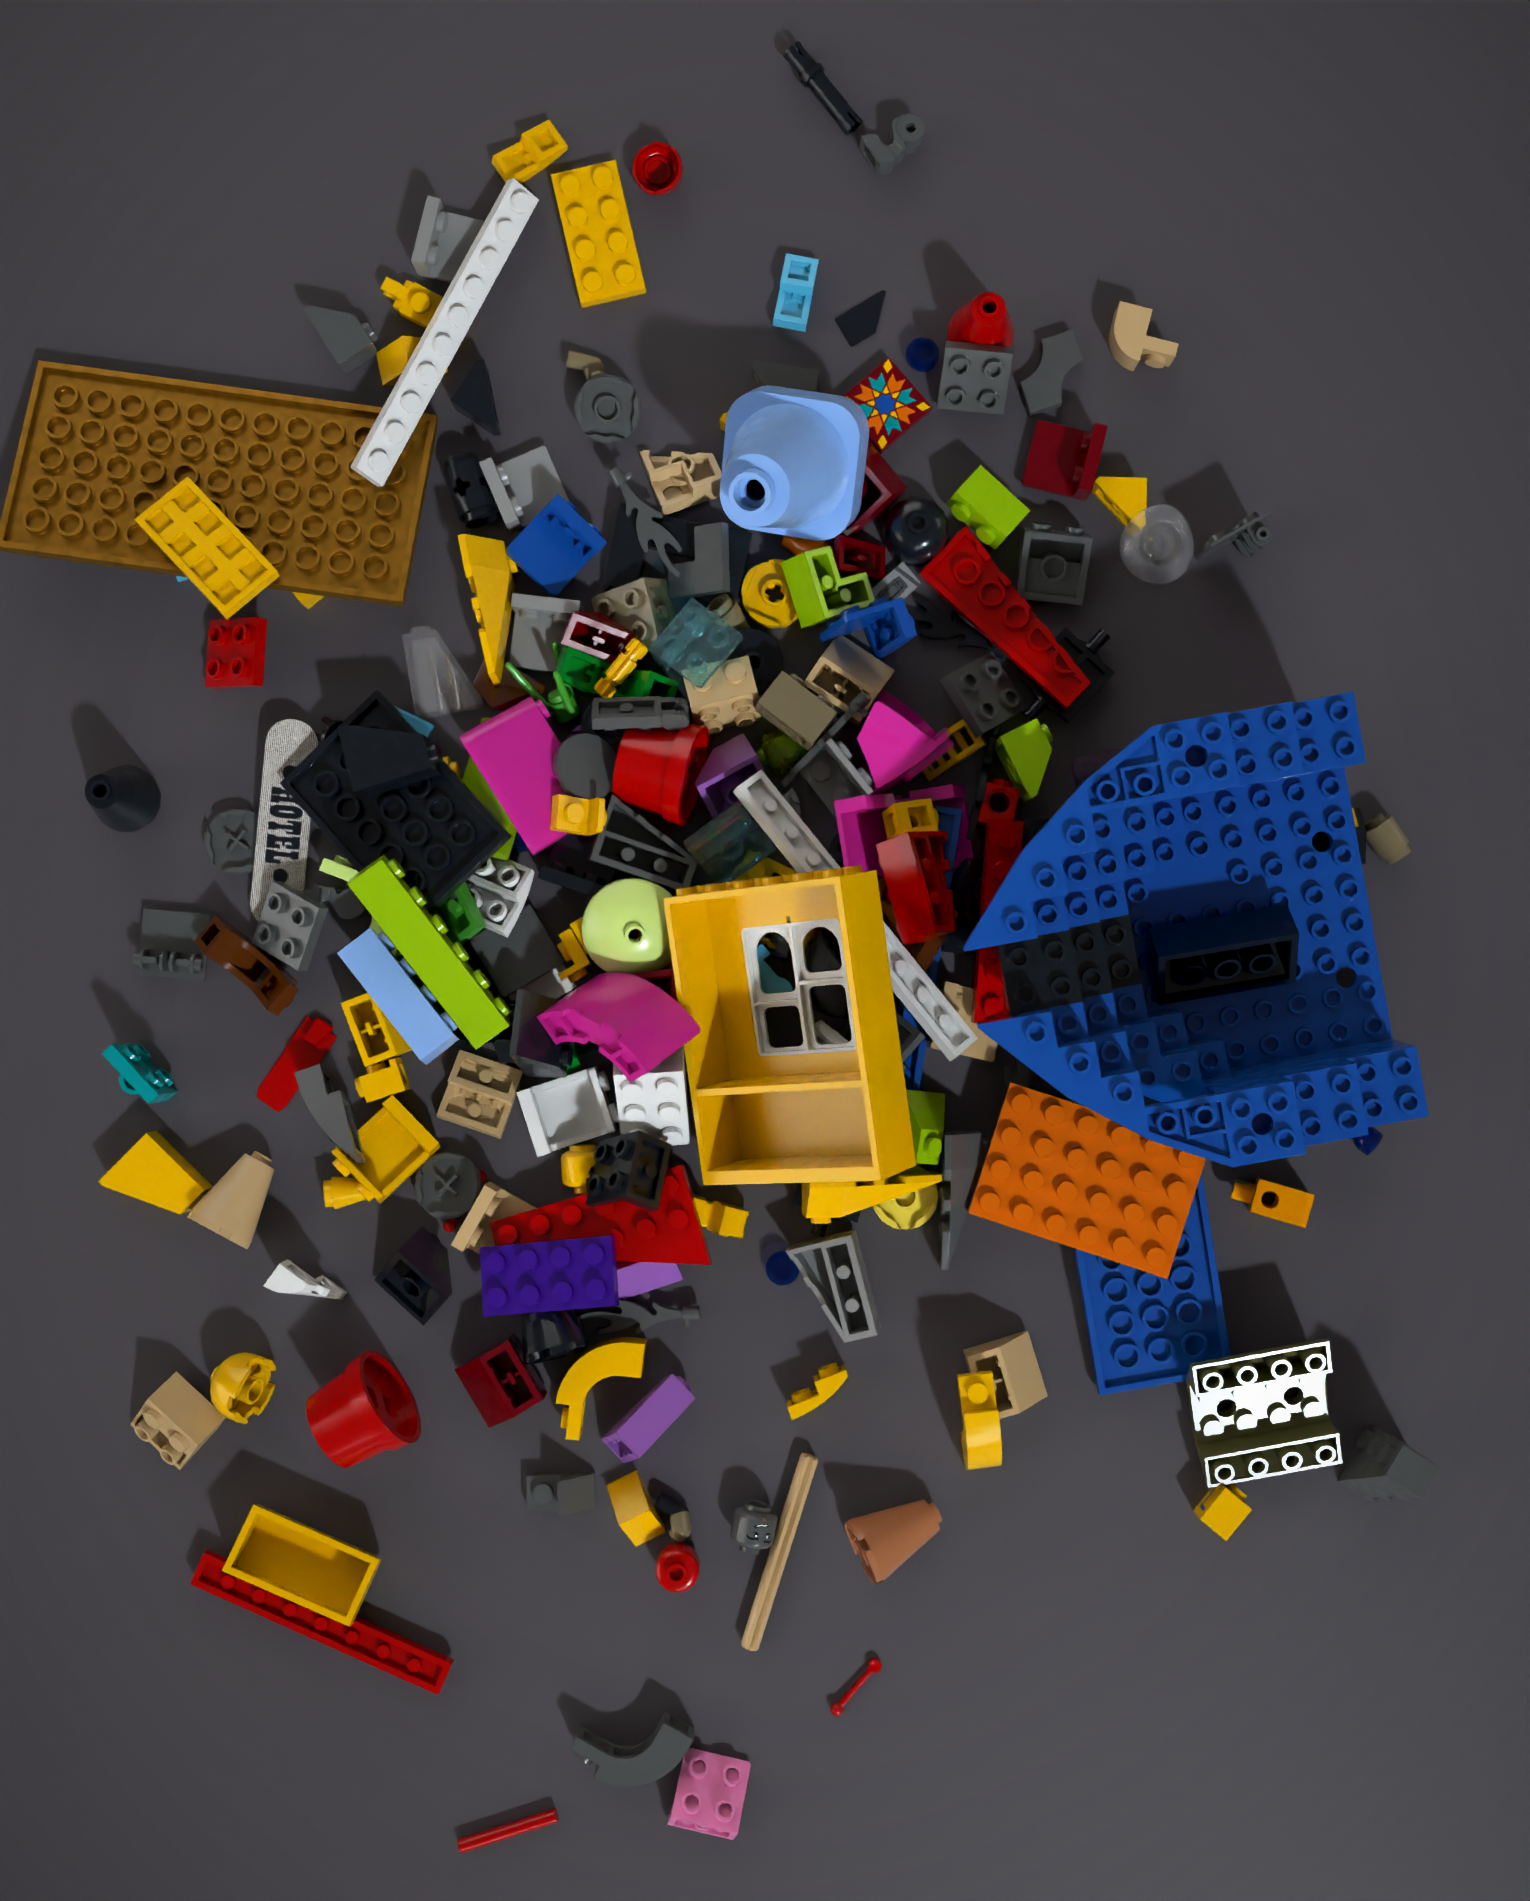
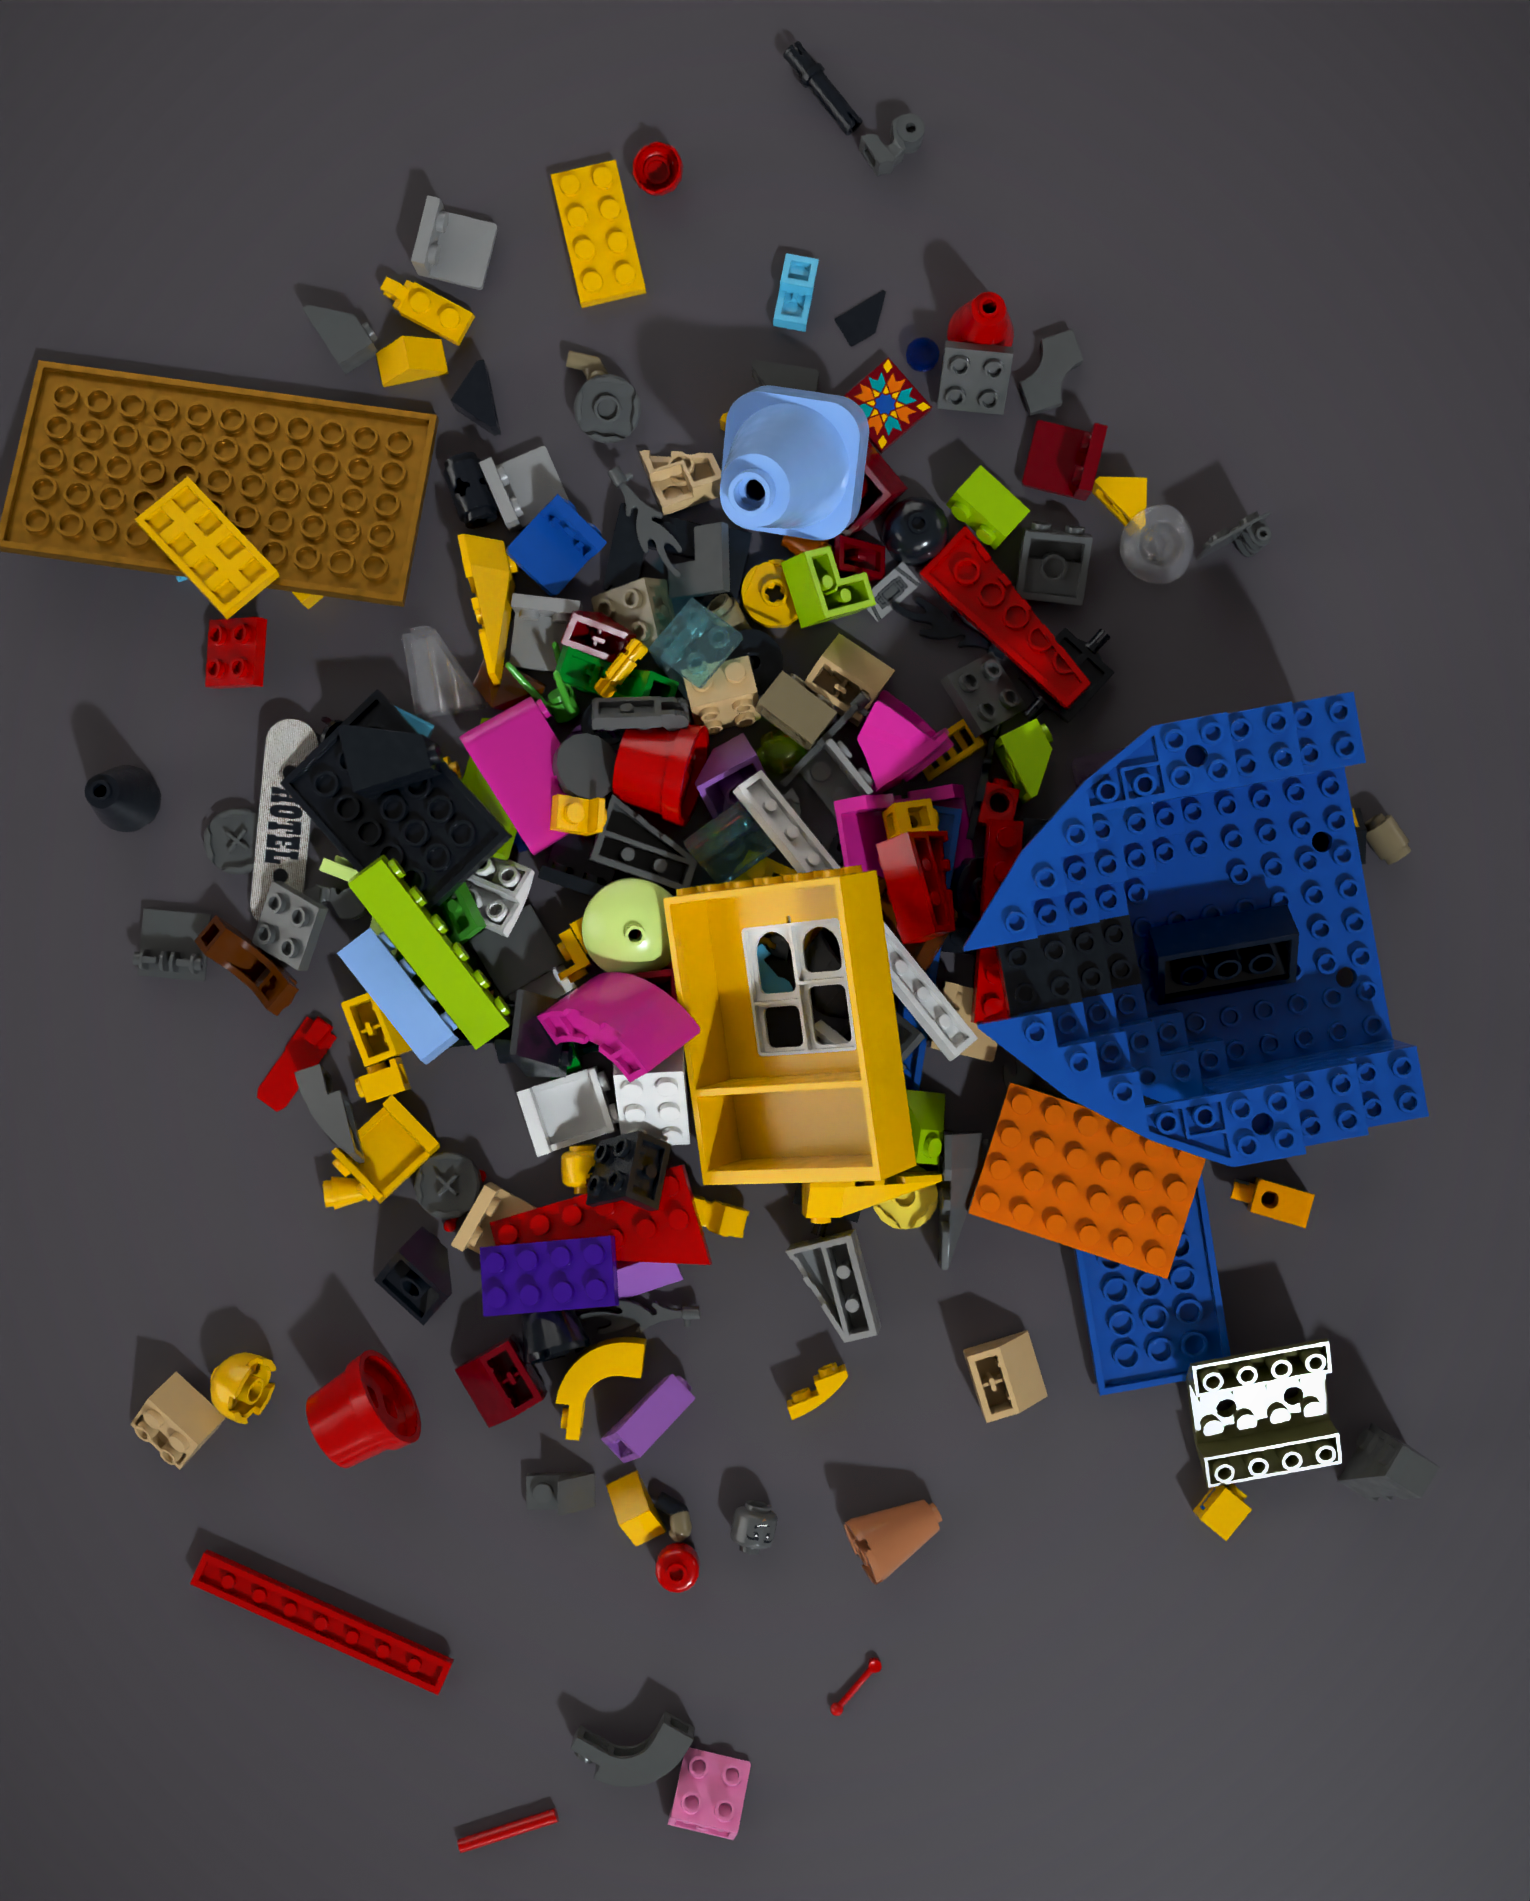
(139, 1074): teal plate -> none
(157, 1175): yellow slope -> none
(236, 1200): tan cone -> none
(293, 1280): white slope -> none
(302, 1564): yellow piece -> none
(444, 333): white plate -> none
(480, 1094): tan slope -> none
(532, 154): yellow slope -> none
(779, 1552): tan axle -> none
(781, 1268): clear blue plate -> none
(885, 624): blue bracket -> none
(980, 1421): yellow arch -> none
(1131, 344): tan brick -> none
(1368, 1143): clear blue hinge -> none

